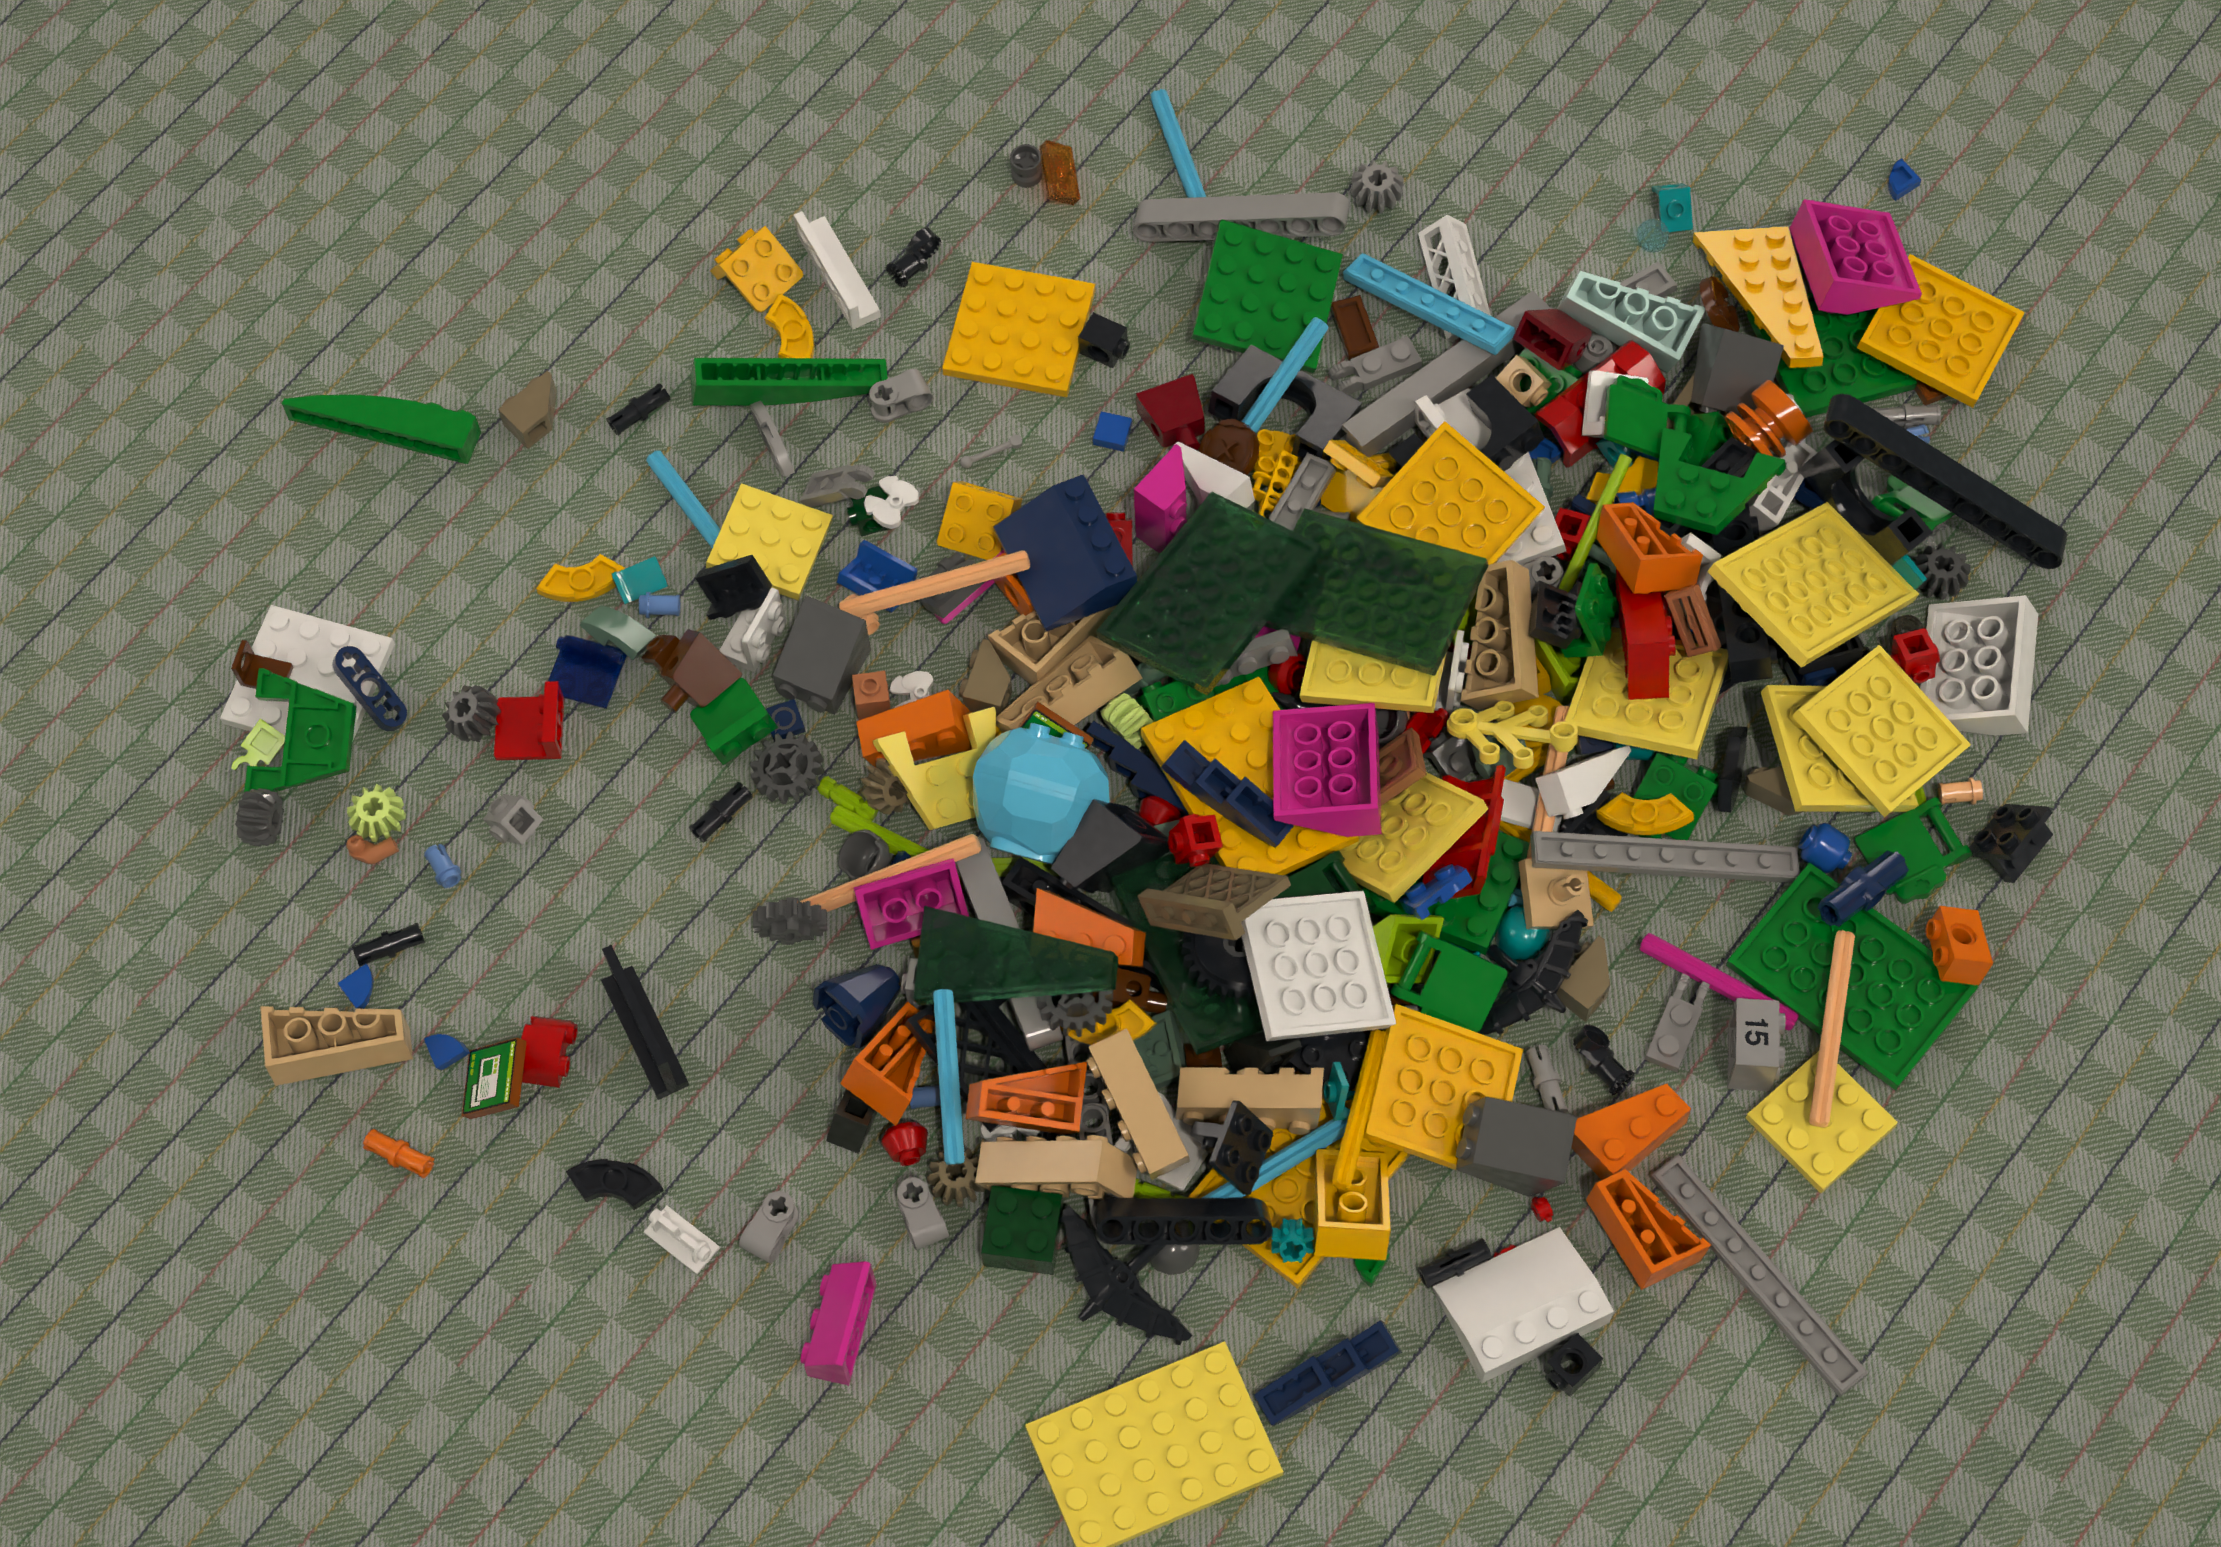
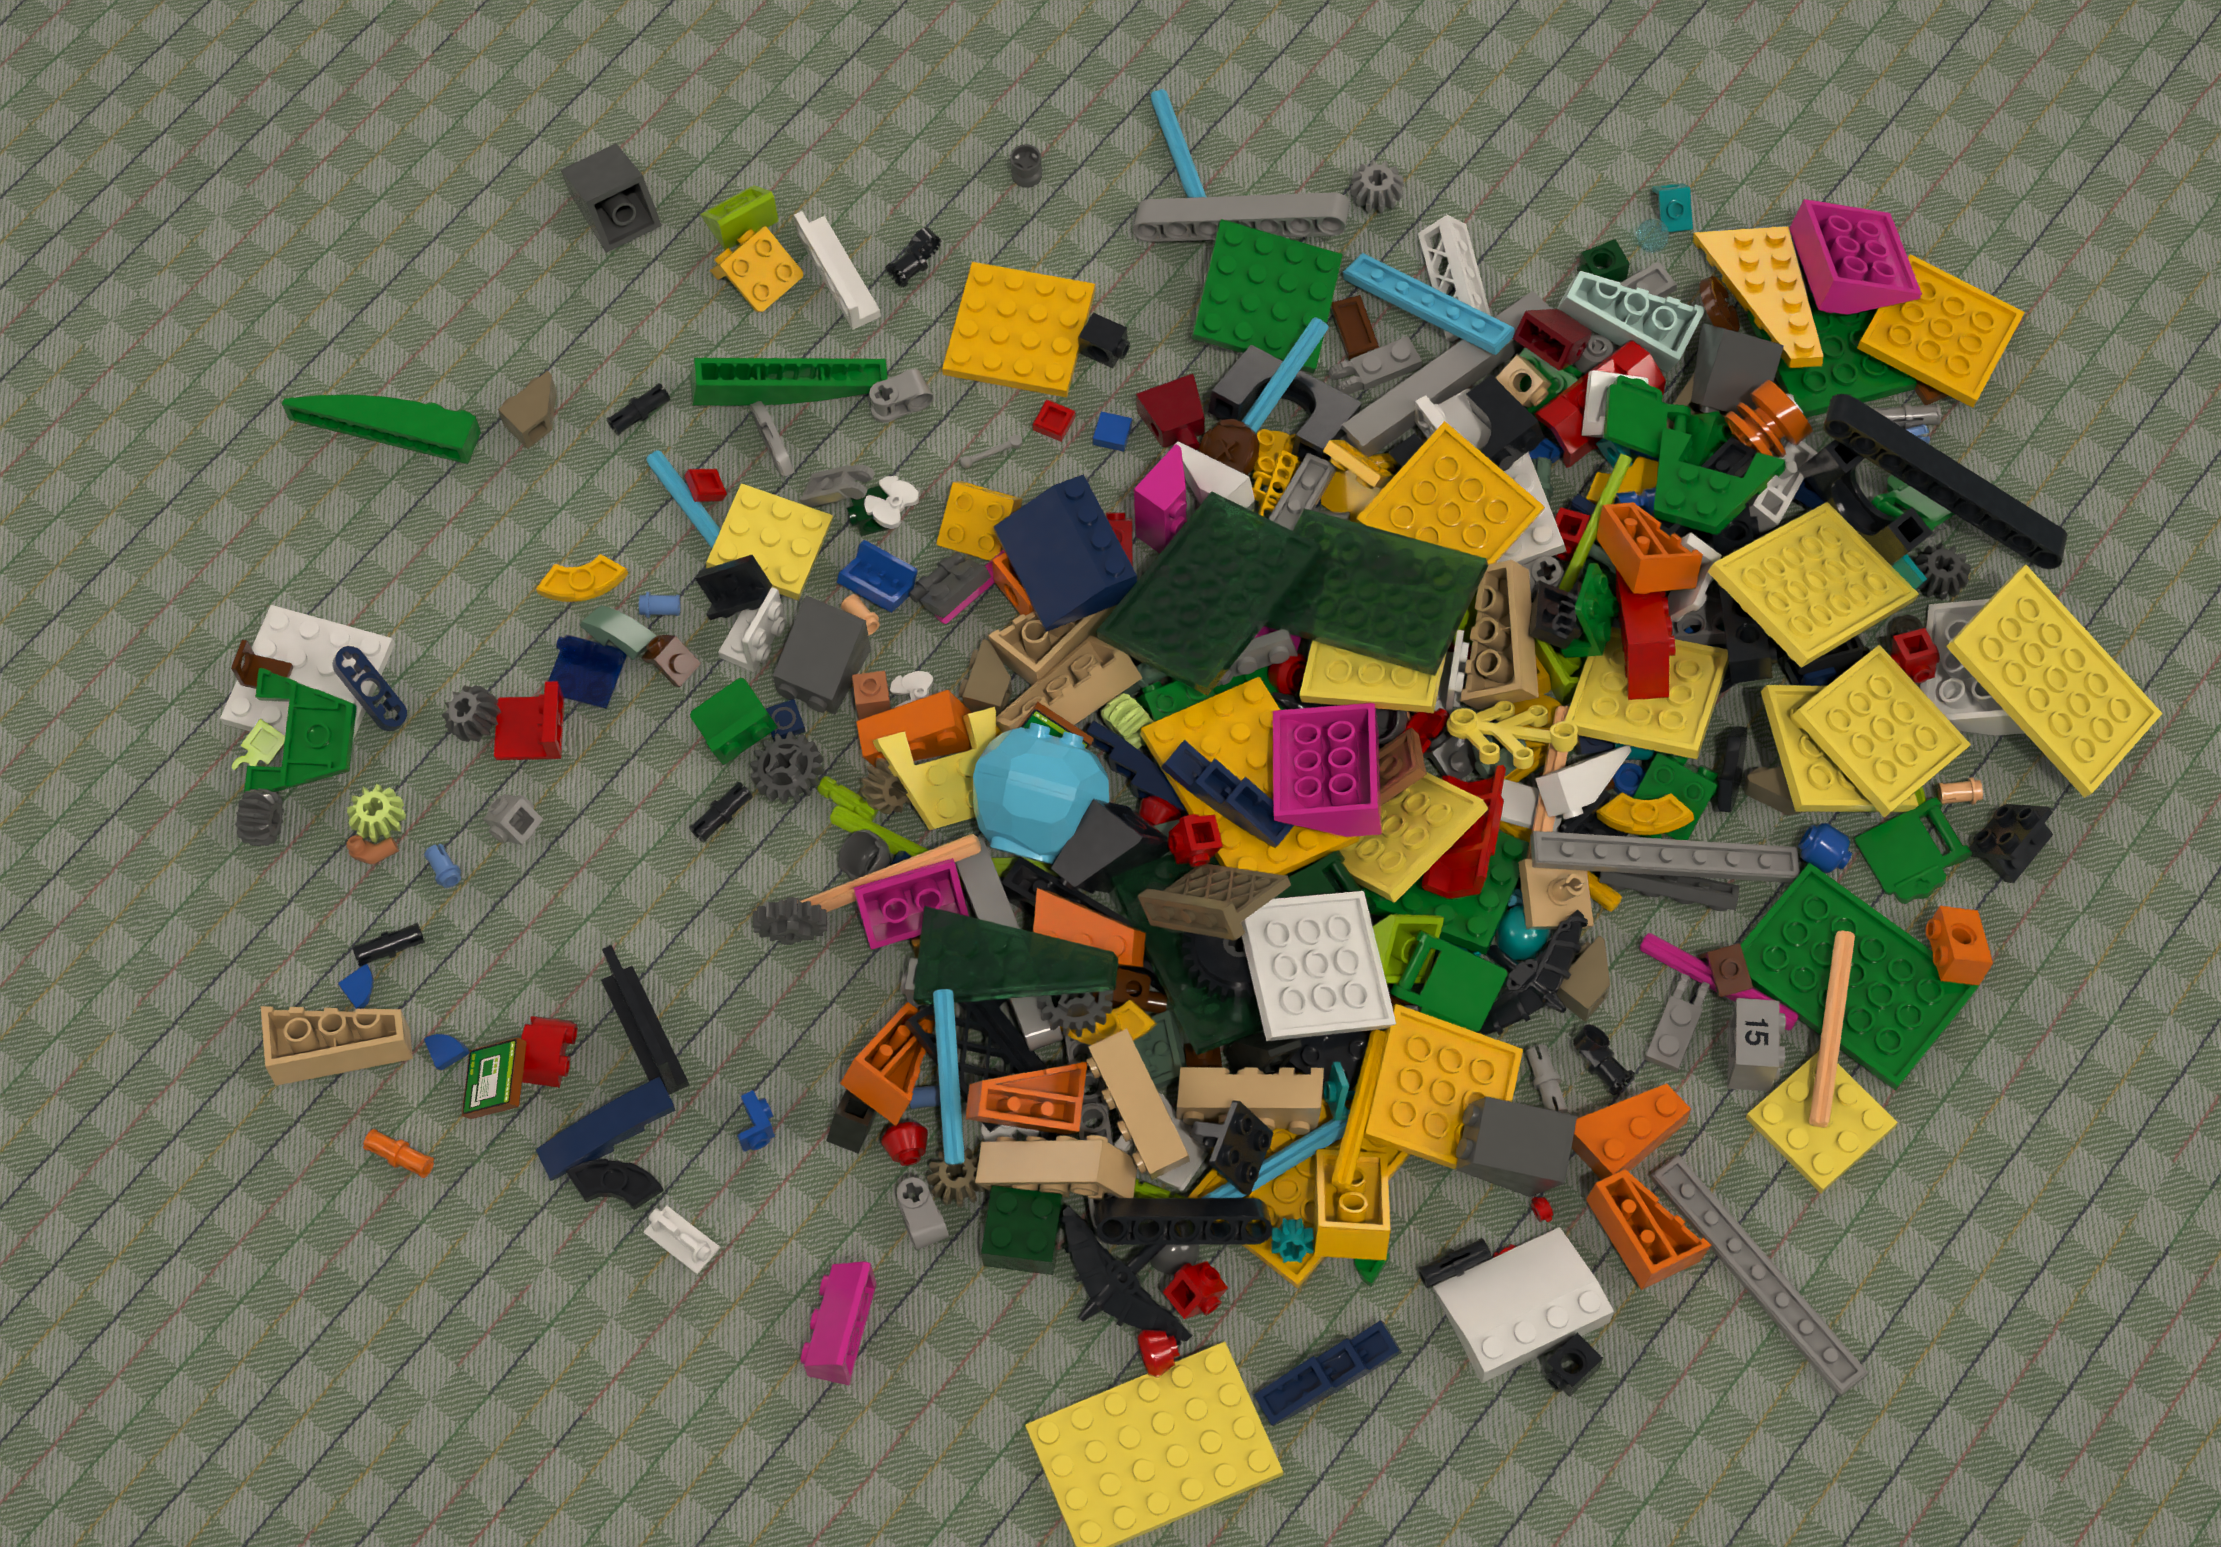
(604, 1128): none -> dark blue slope
(612, 197): none -> dark grey slope
(639, 579): teal bracket -> none
(696, 672): reddish brown torso -> none
(705, 485): none -> red tile
(745, 210): none -> lime slope
(759, 1113): none -> blue bracket
(768, 1232): light grey piece -> none
(792, 328): yellow tile -> none
(857, 1002): dark blue cone -> none
(936, 584): light nougat axle -> none
(1054, 420): none -> red tile
(1059, 172): clear orange plate -> none
(1157, 1351): none -> red cone
(1196, 1290): none -> red brick
(1447, 883): blue wing -> none
(1608, 256): none -> dark green brick
(1628, 779): none -> blue tile
(1685, 890): none -> dark grey plate
(1698, 619): nougat tile -> none
(1728, 969): none -> reddish brown bracket
(1863, 888): dark blue piece -> none
(1902, 180): blue tile -> none
(2054, 680): none -> light yellow plate

